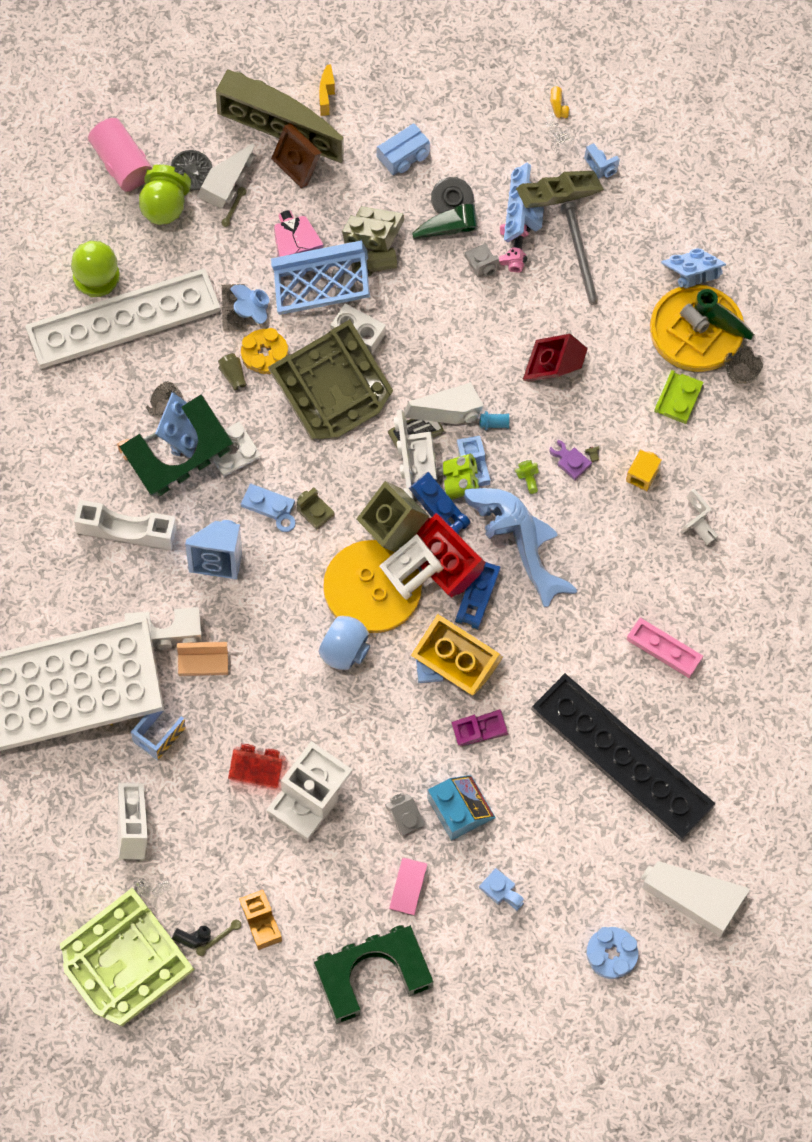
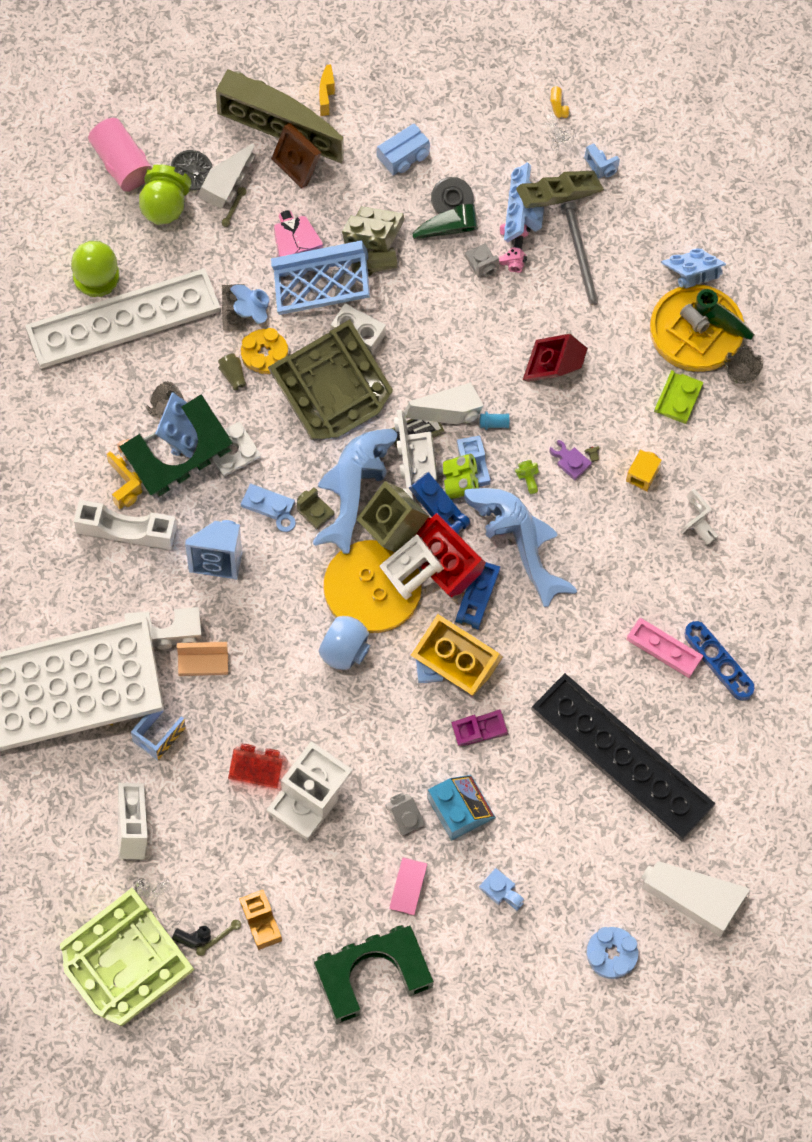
(128, 492): none -> yellow bracket
(356, 462): none -> light blue piece
(721, 659): none -> blue beam

